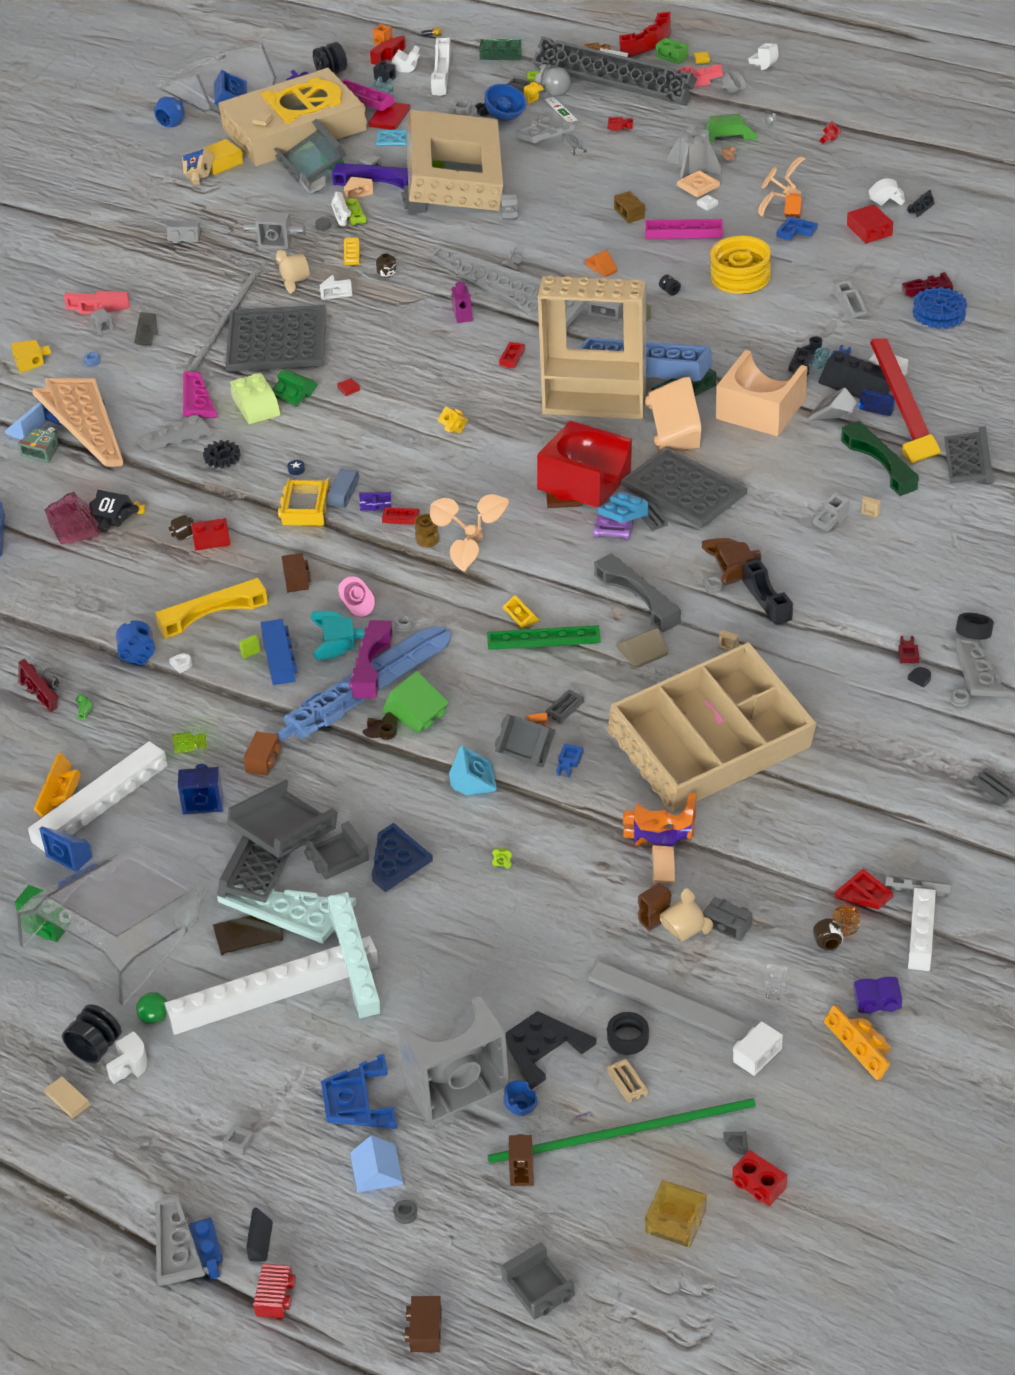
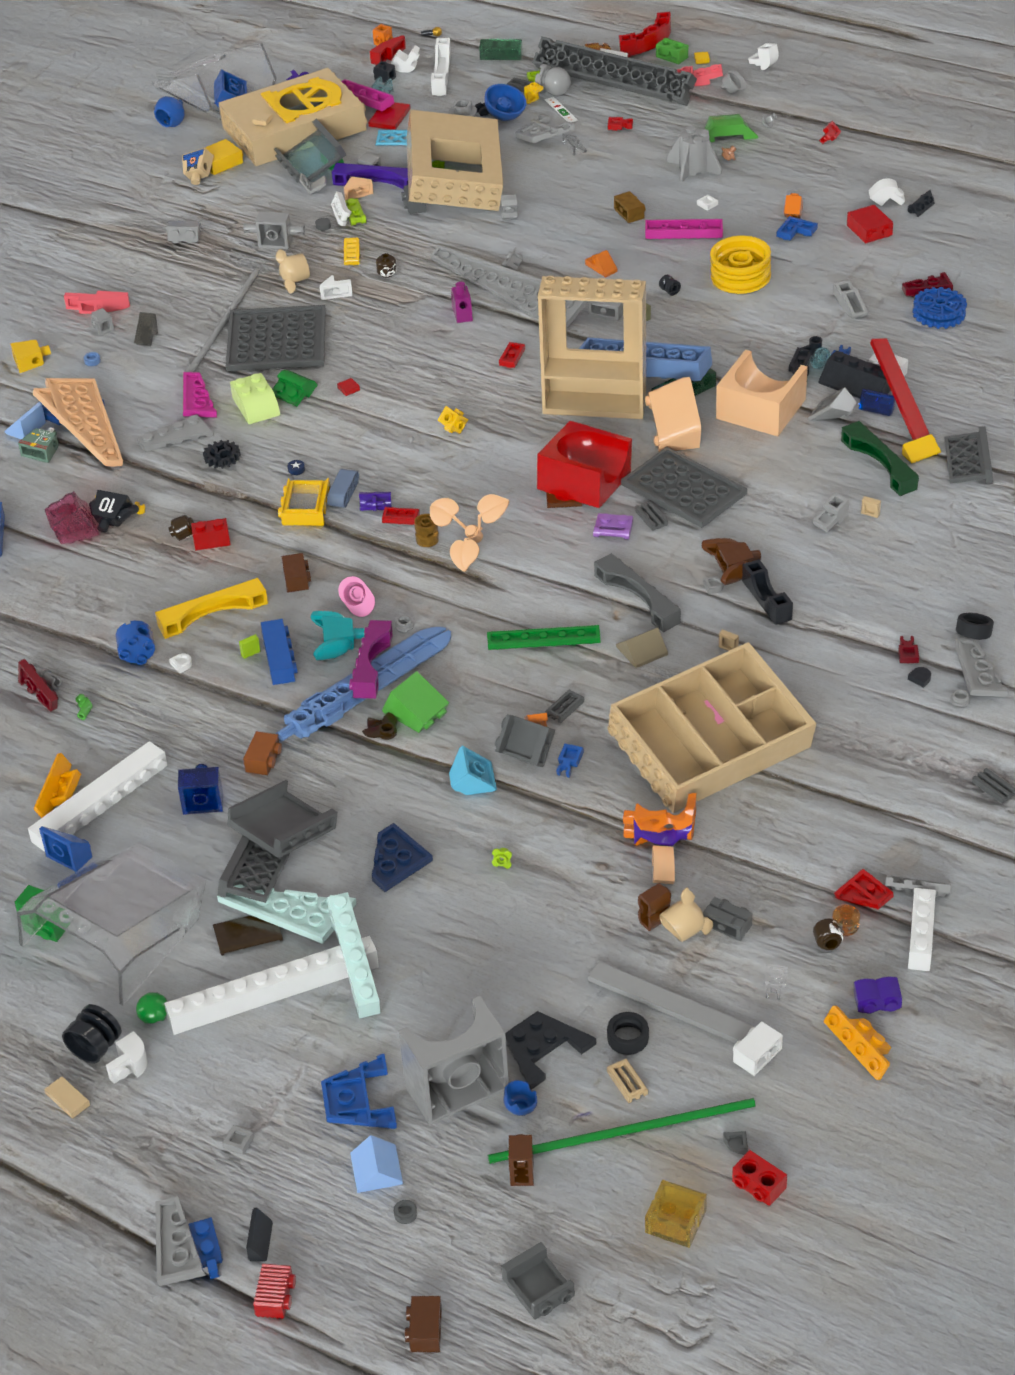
(186, 741): clear neon green plate -> none
(330, 57): black wheel -> none
(337, 852): dark grey panel -> none
(520, 612): yellow slope -> none
(624, 507): dark azure plate -> none
(698, 183): light nougat plate -> none
(787, 190): light nougat plant -> none

